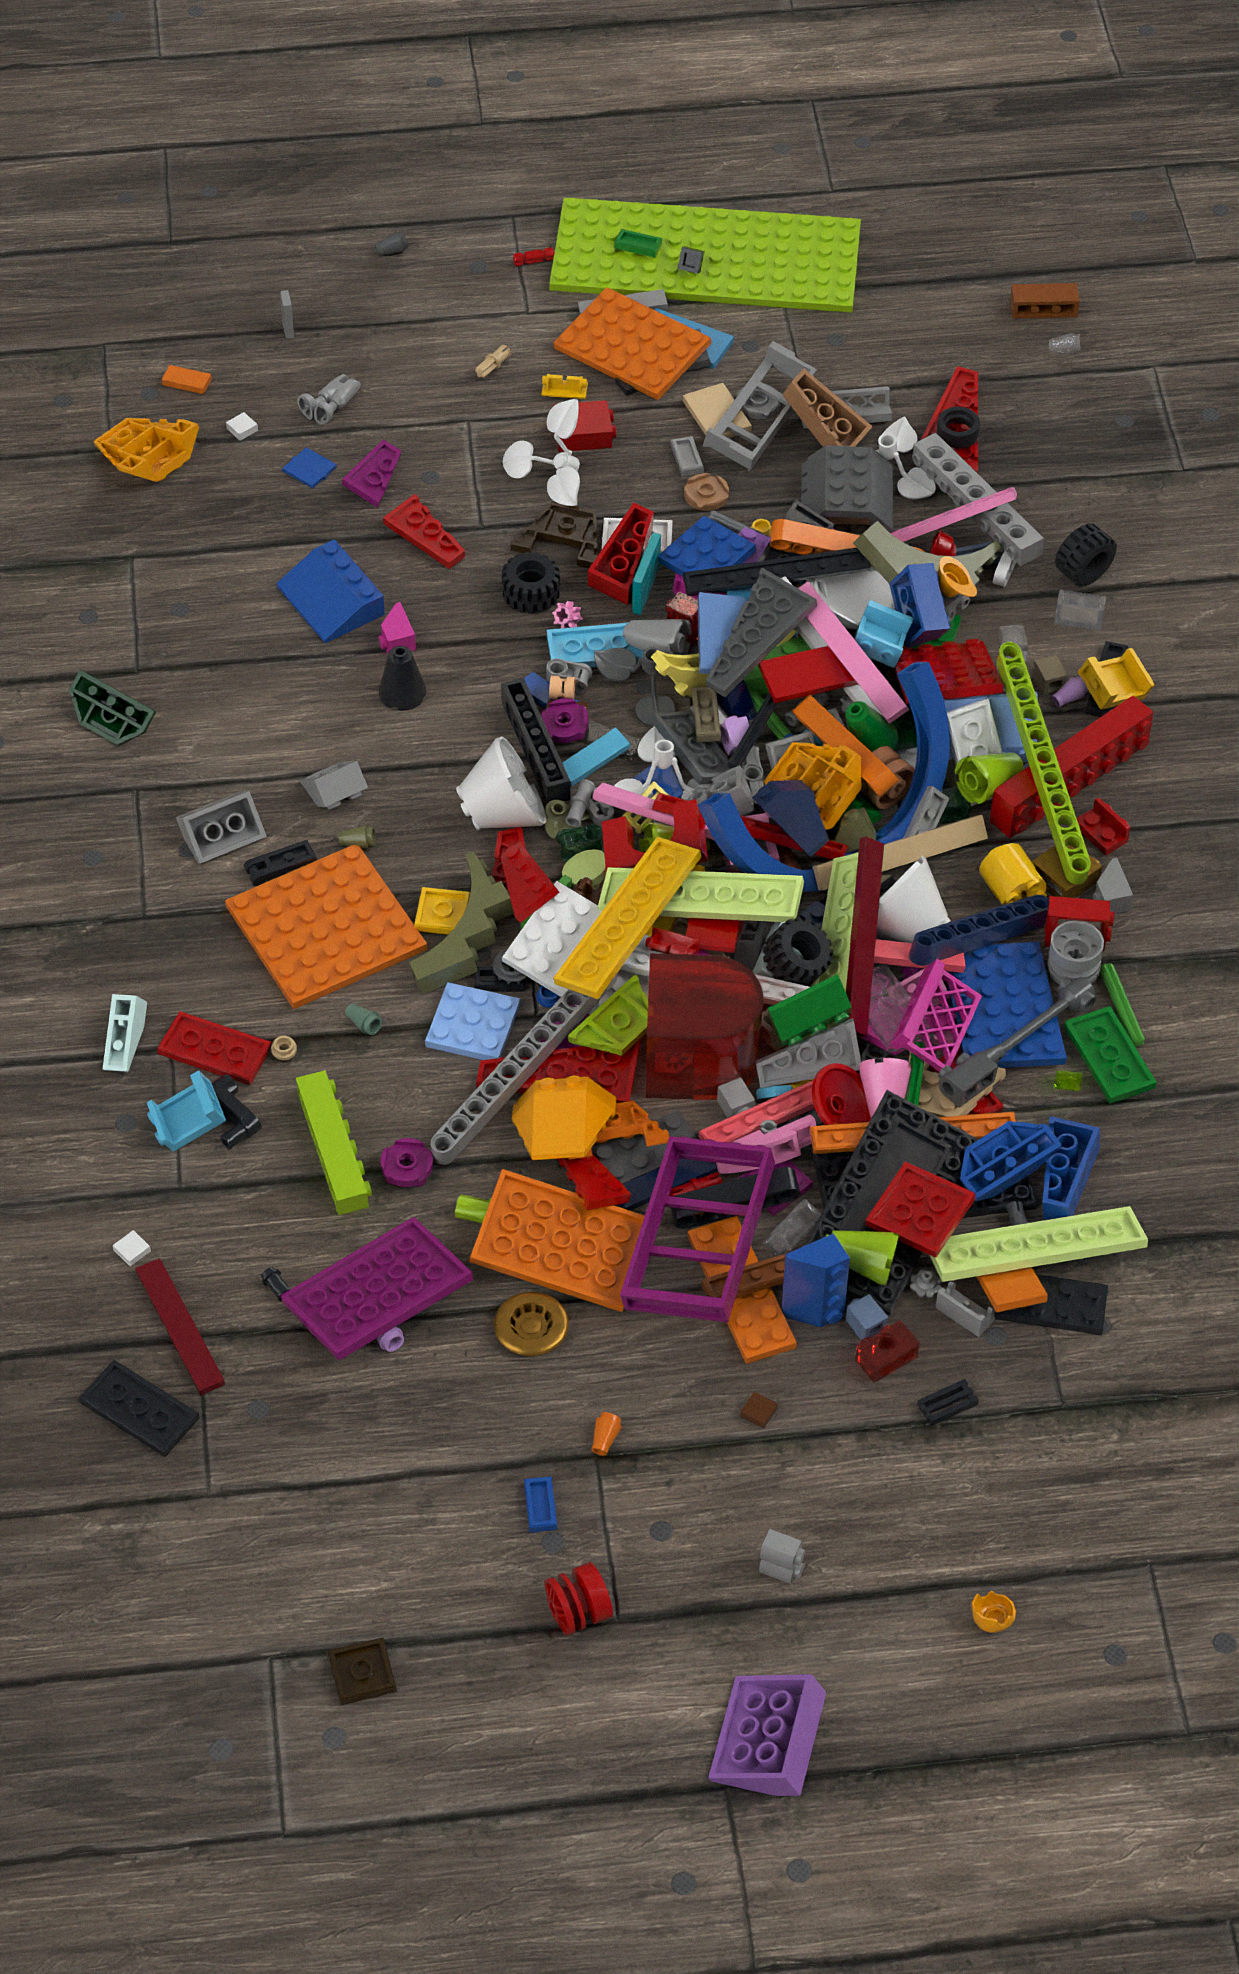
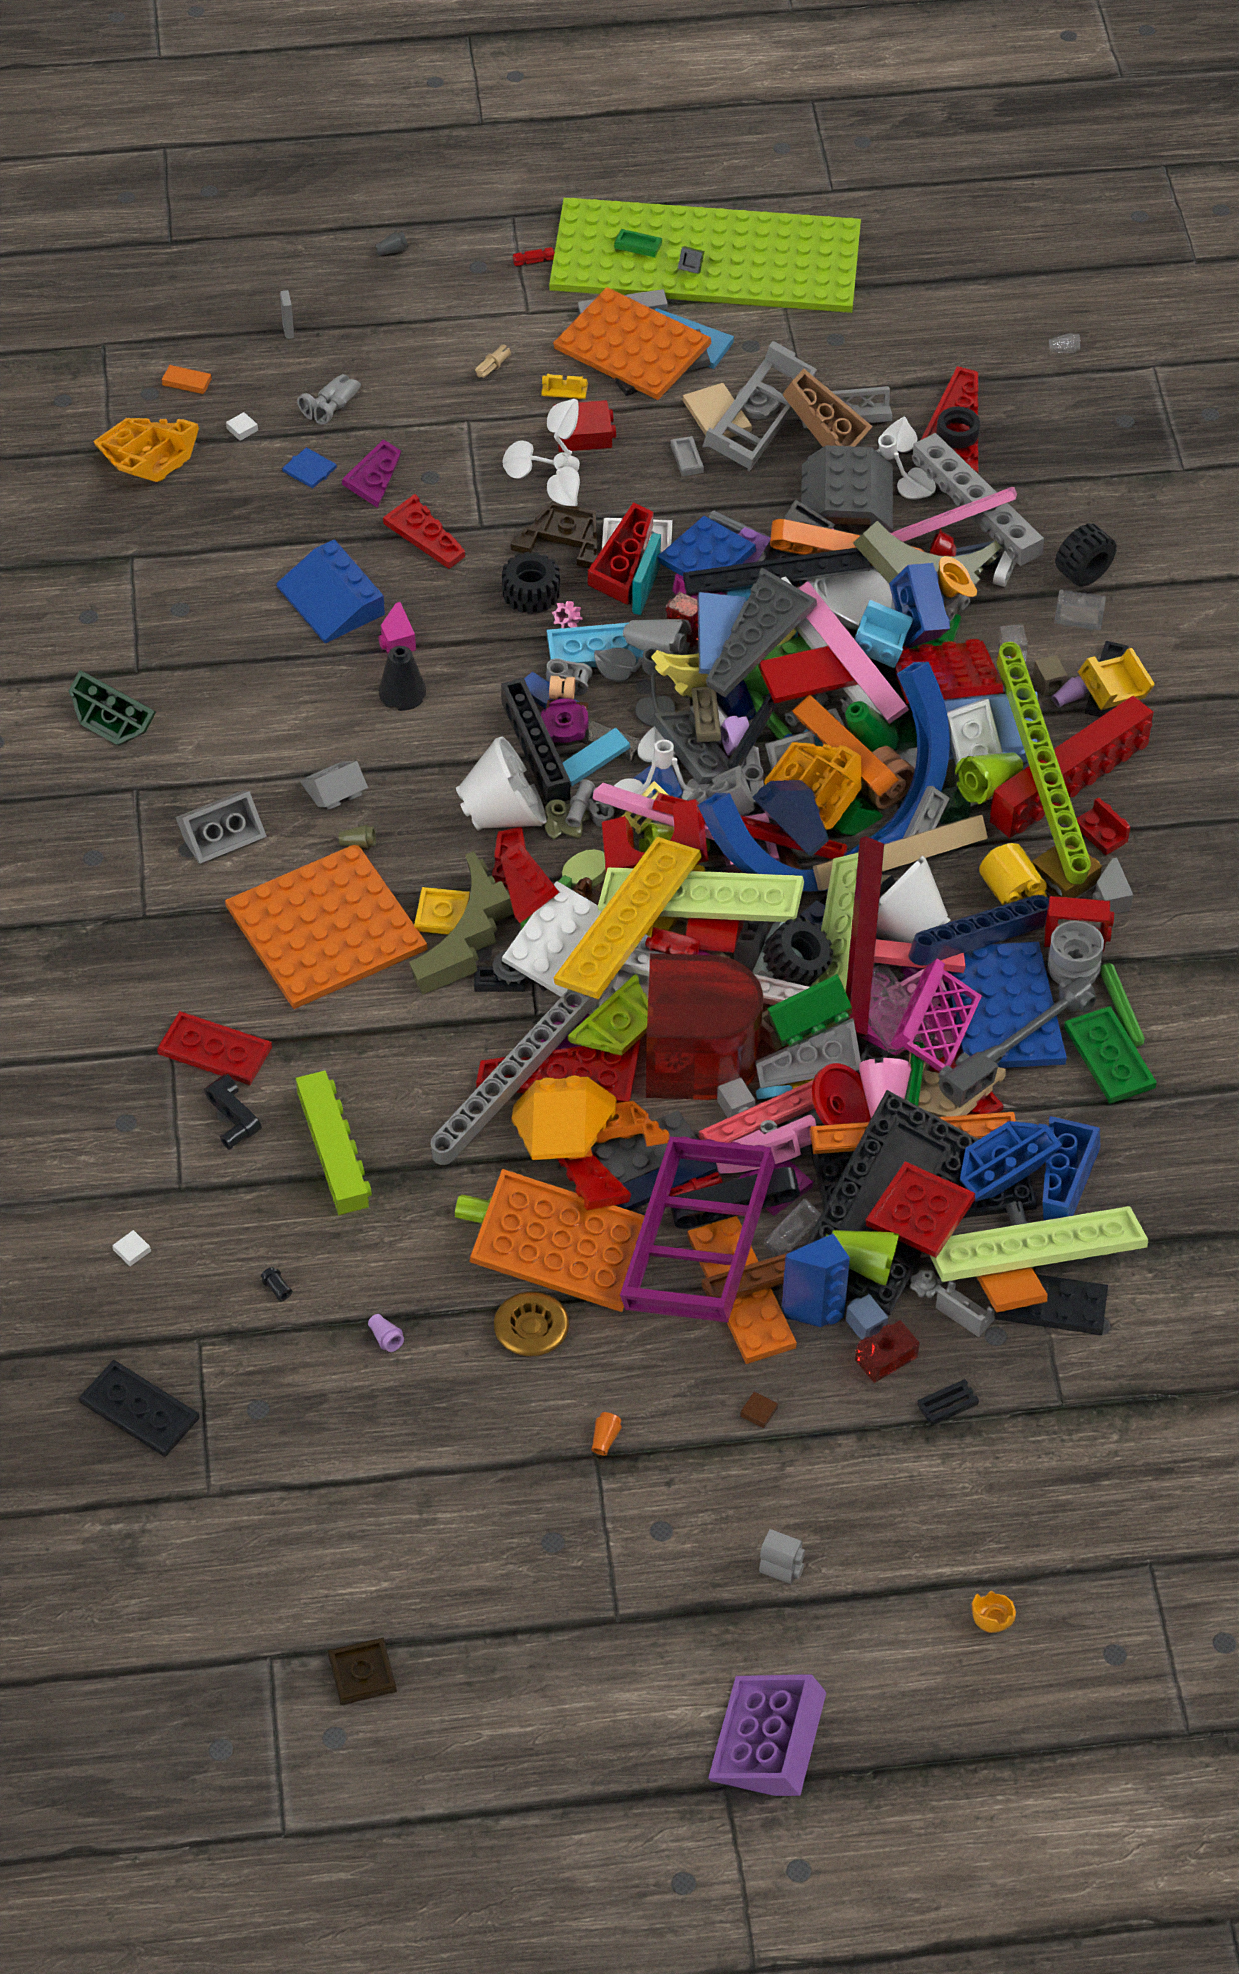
(124, 1031): light aqua slope -> none
(180, 1326): dark red tile -> none
(186, 1114): medium azure panel -> none
(279, 862): black plate -> none
(284, 1042): tan plate -> none
(366, 1020): sand green cone -> none
(376, 1288): magenta plate -> none
(409, 1175): magenta plate -> none
(472, 1022): light blue plate -> none
(540, 1504): blue tile -> none
(546, 997): blue plate -> none
(573, 1600): red wheel -> none
(580, 839): clear green piece -> none
(706, 492): medium nougat tile -> none
(762, 525): yellow plate -> none
(852, 827): olive slope -> none
(1044, 300): dark orange brick -> none
(1068, 1080): clear neon green slope -> none

